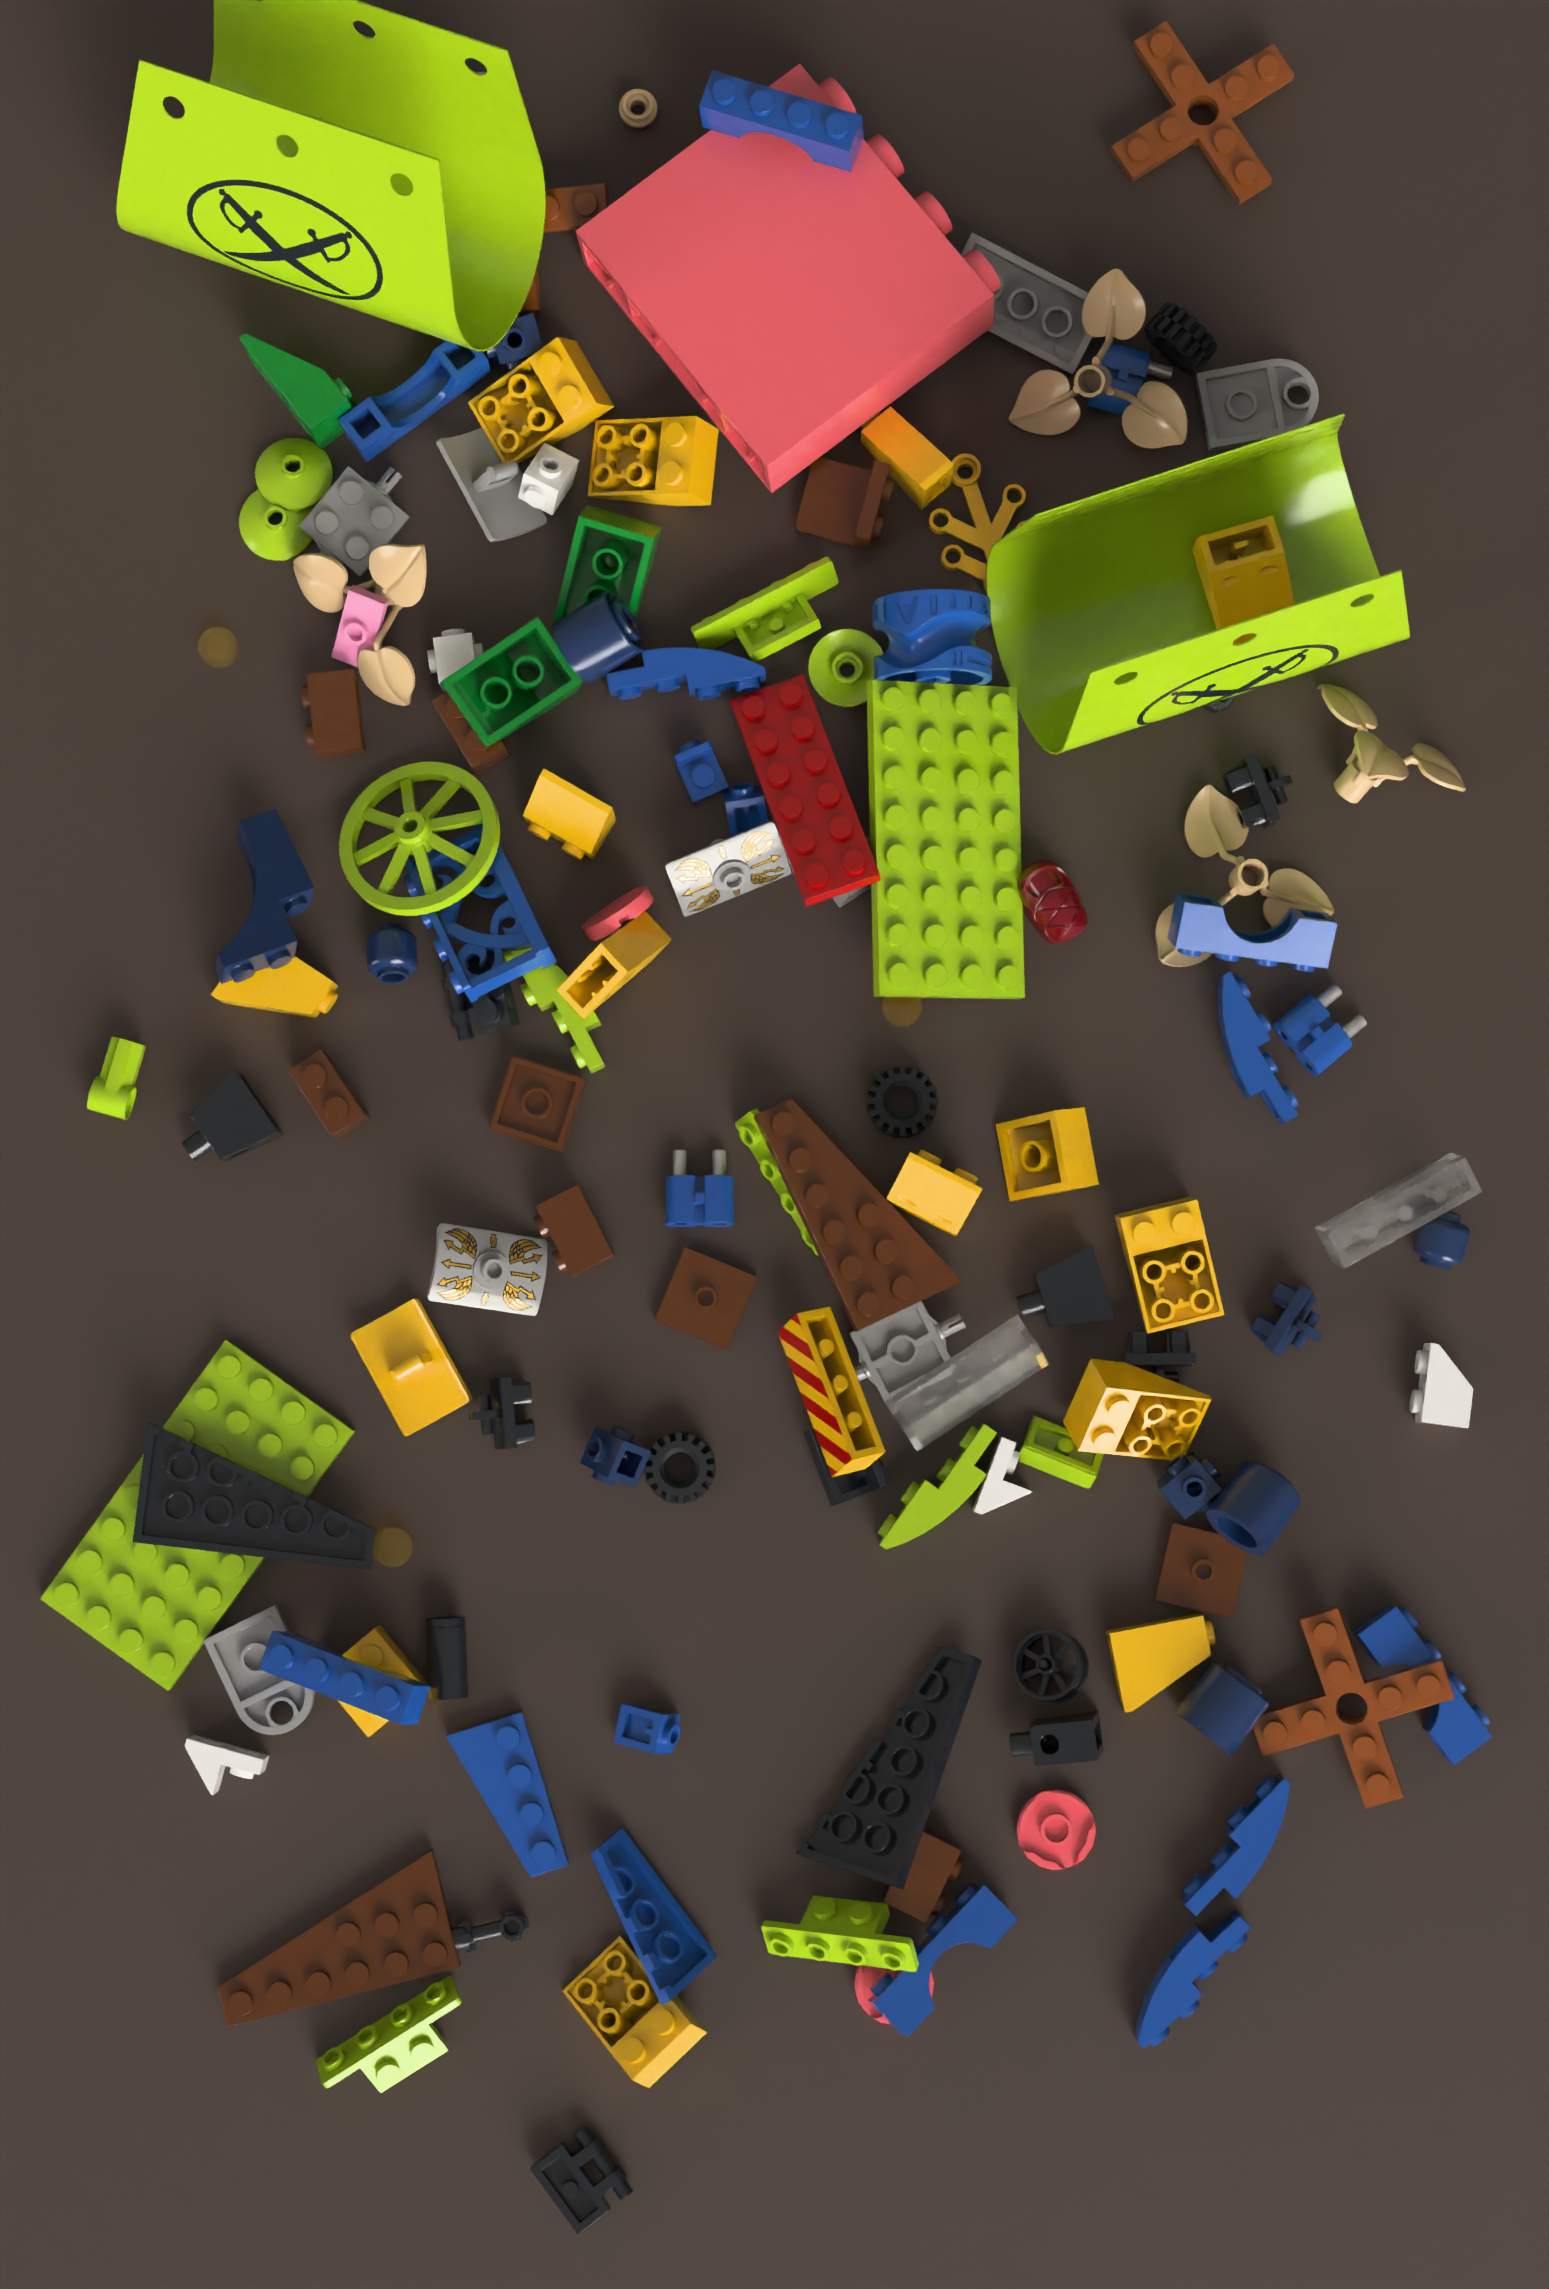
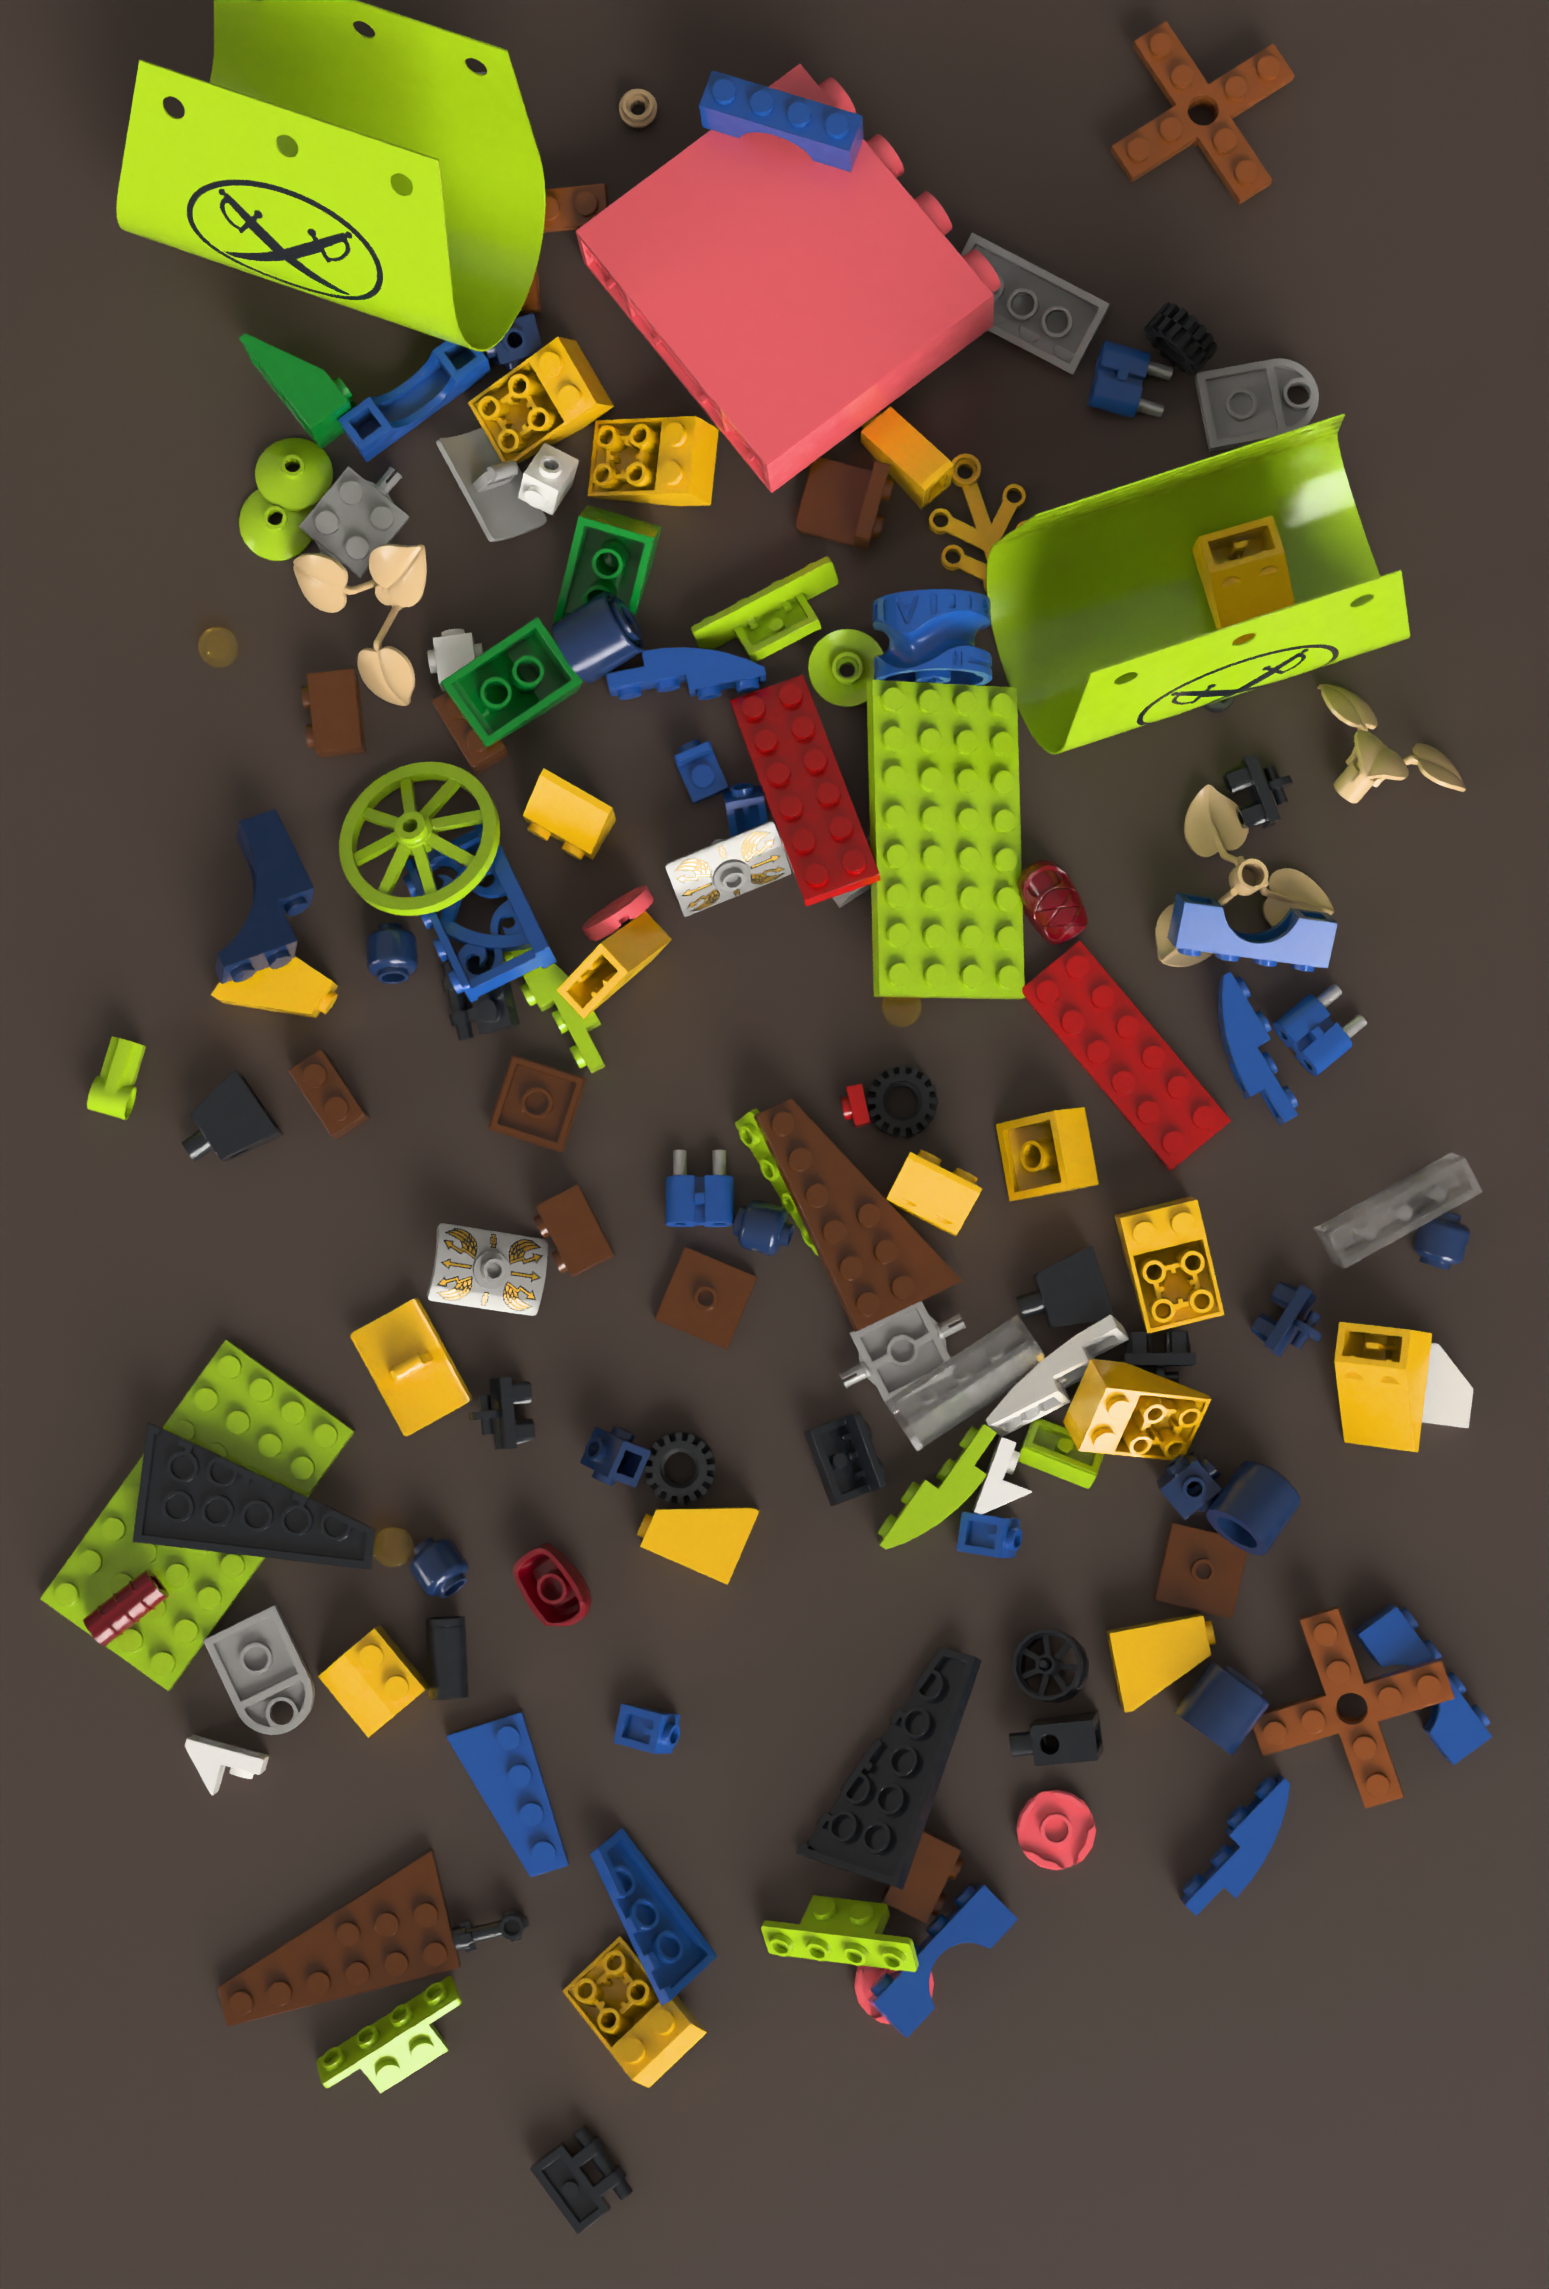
(125, 1607): none -> dark red axle
(343, 1679): blue arch -> none
(359, 624): bright pink plate -> none
(439, 1567): none -> dark blue head
(552, 1586): none -> dark red piece
(700, 1537): none -> yellow slope
(763, 1227): none -> dark blue head
(831, 1391): yellow brick -> none
(855, 1106): none -> red plate
(989, 1535): none -> blue bracket
(1046, 398): tan plant -> none
(1046, 1383): none -> white slope
(1125, 1056): none -> red plate
(1173, 1988): blue slope -> none
(1381, 1384): none -> yellow slope

